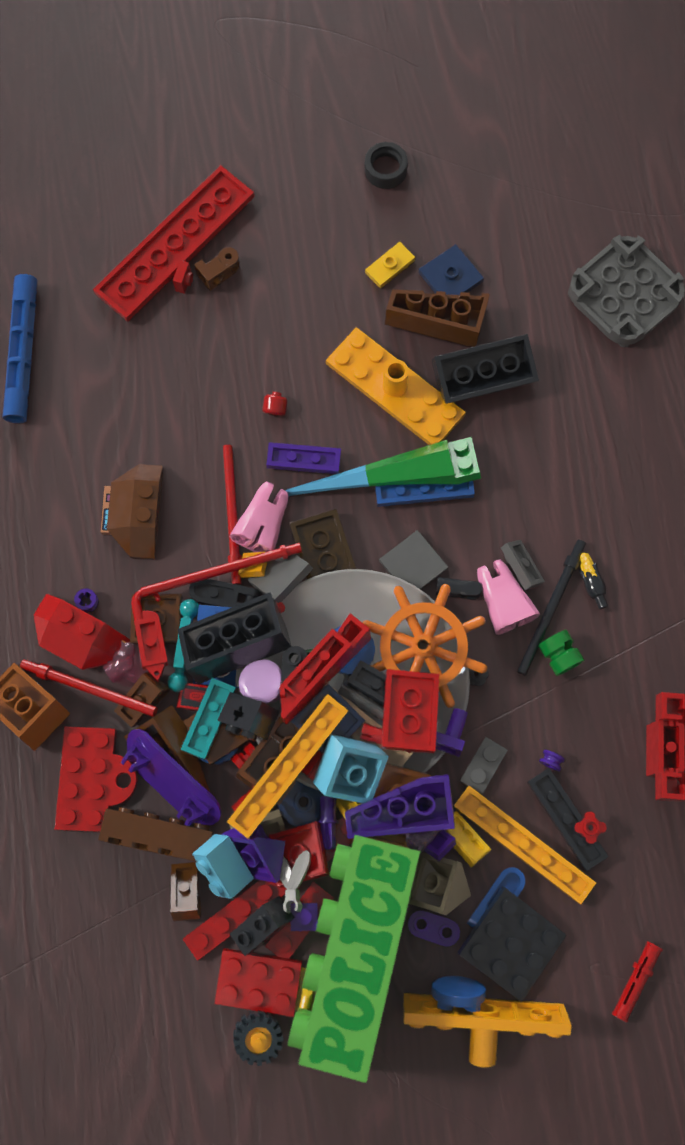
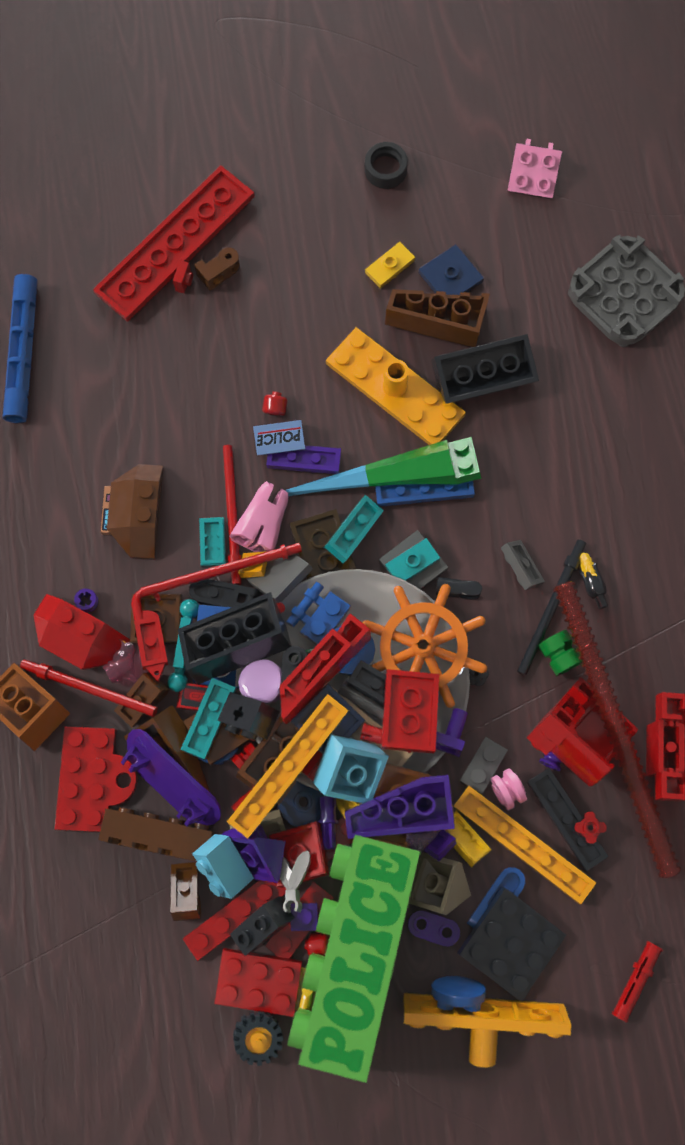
(212, 542): none -> teal plate
(279, 437): none -> medium blue panel
(317, 943): none -> red piece
(327, 616): none -> blue plate
(353, 529): none -> teal plate
(413, 561): none -> teal plate
(505, 599): bright pink piece -> none
(508, 789): none -> bright pink wheel
(534, 170): none -> bright pink plate
(577, 734): none -> red piece
(617, 731): none -> clear red piece

